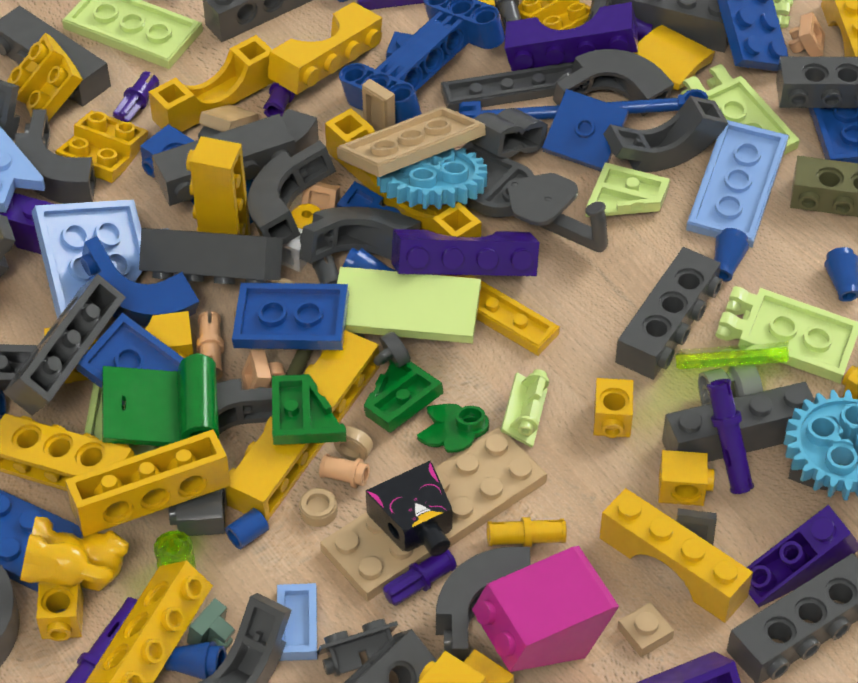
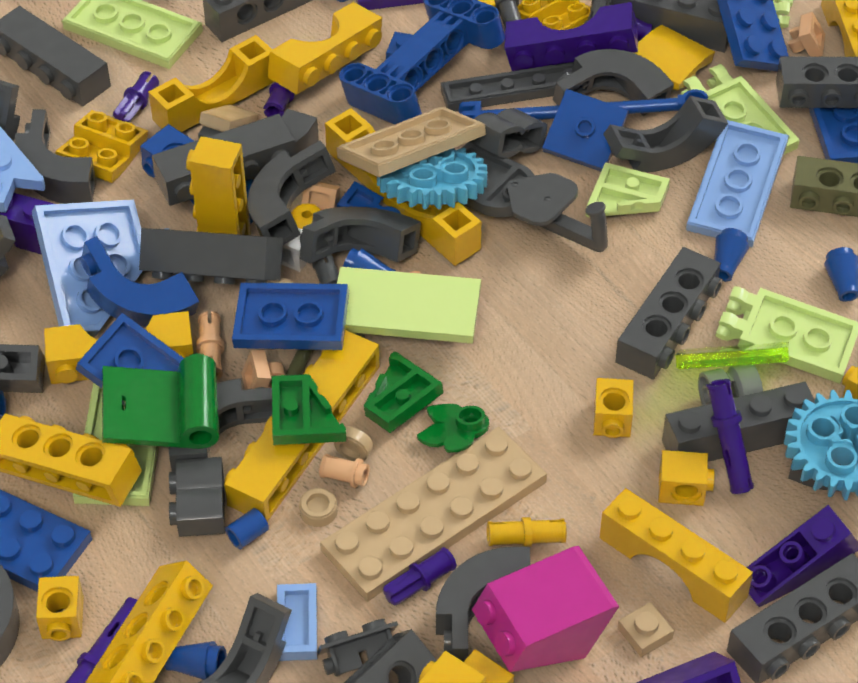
(45, 77): yellow slope -> none
(64, 345): dark grey brick -> none
(72, 560): yellow animal -> none
(148, 482): yellow brick -> none
(173, 548): clear neon green wheel -> none
(211, 626): sand green tile -> none
(378, 105): tan tile -> none
(393, 350): dark grey tile -> none
(412, 509): black torso -> none
(440, 254): dark purple arch -> none
(514, 319): yellow tile -> none
(525, 406): yellowish green hinge -> none
(698, 522): dark grey tile -> none

